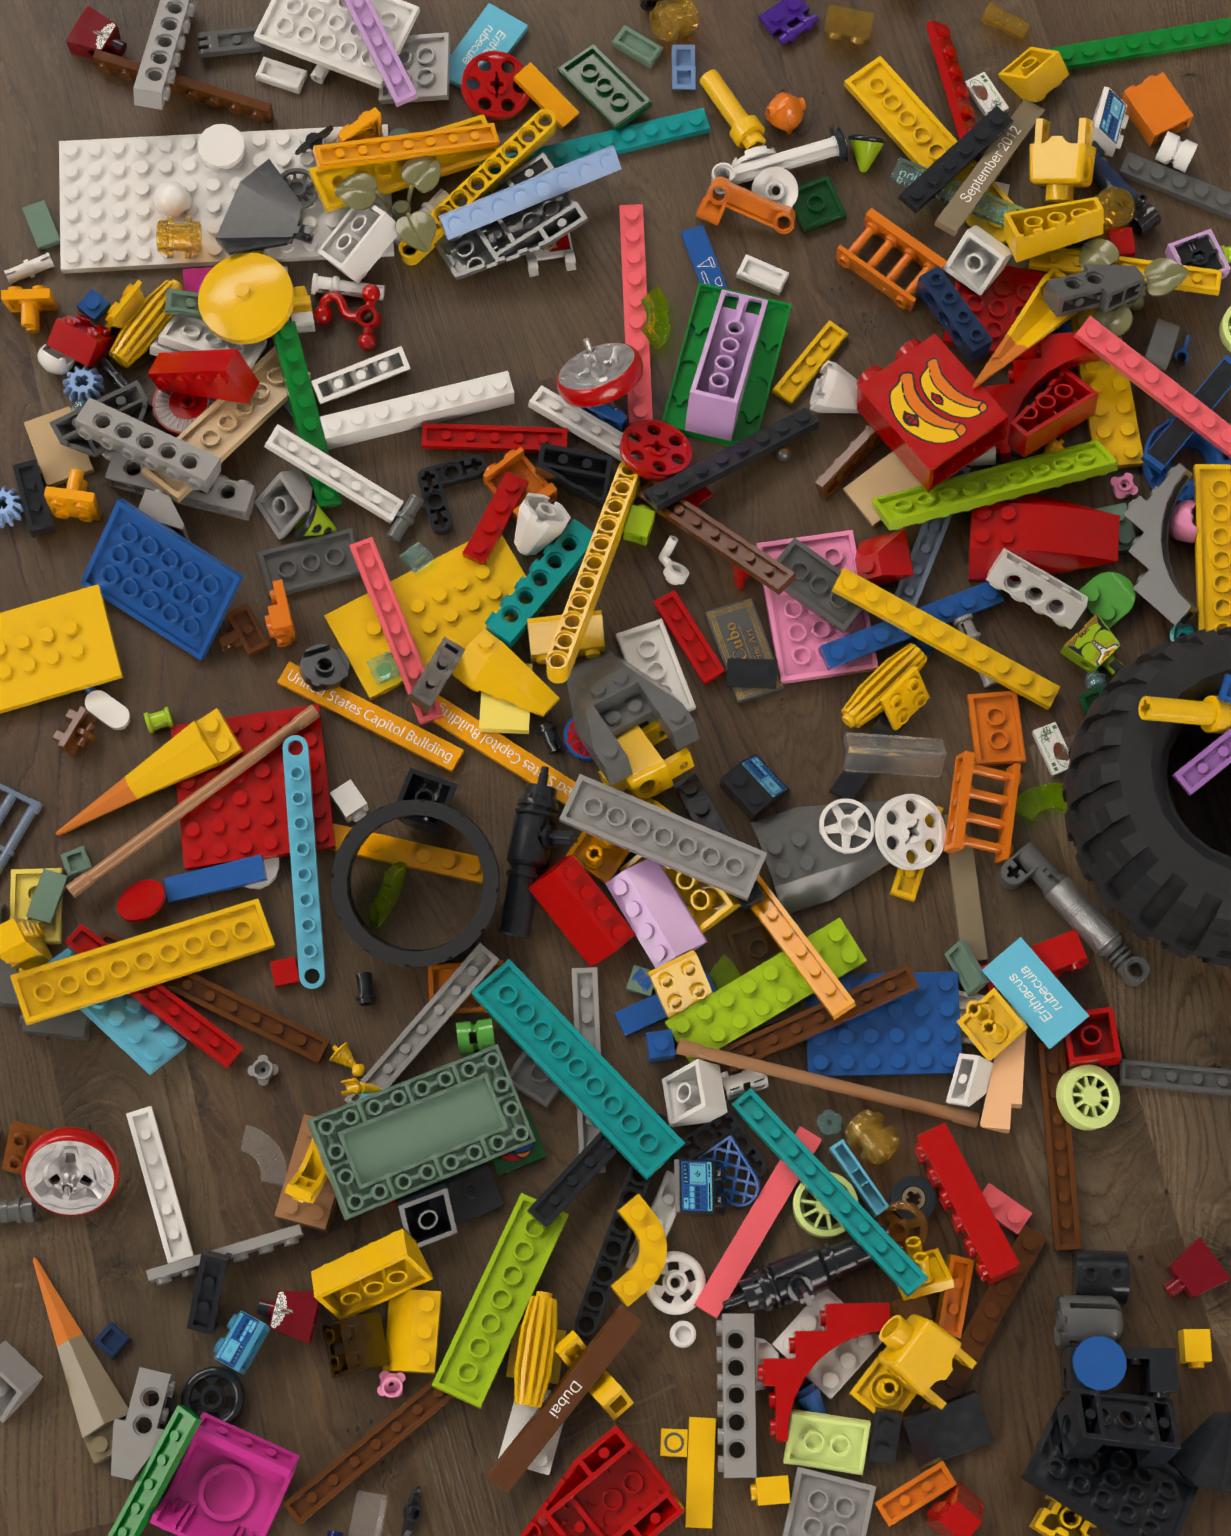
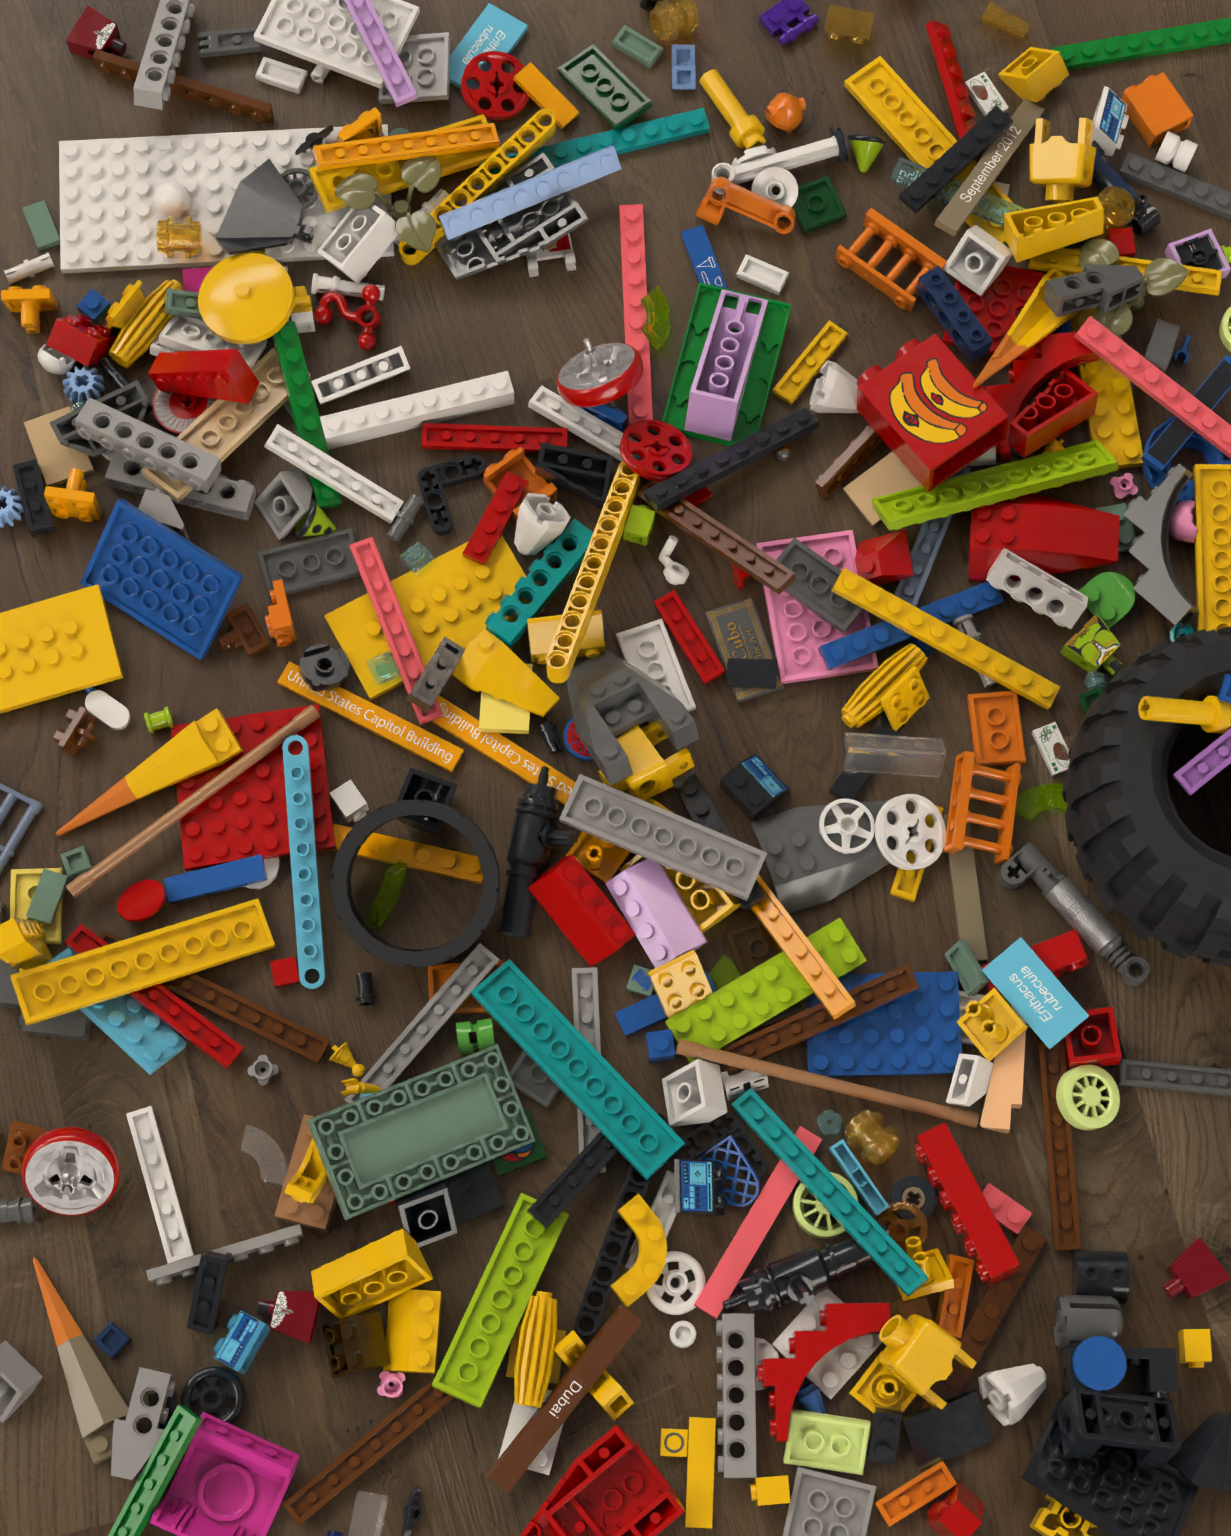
(221, 146): white tile -> none
(1012, 1391): none -> white cone

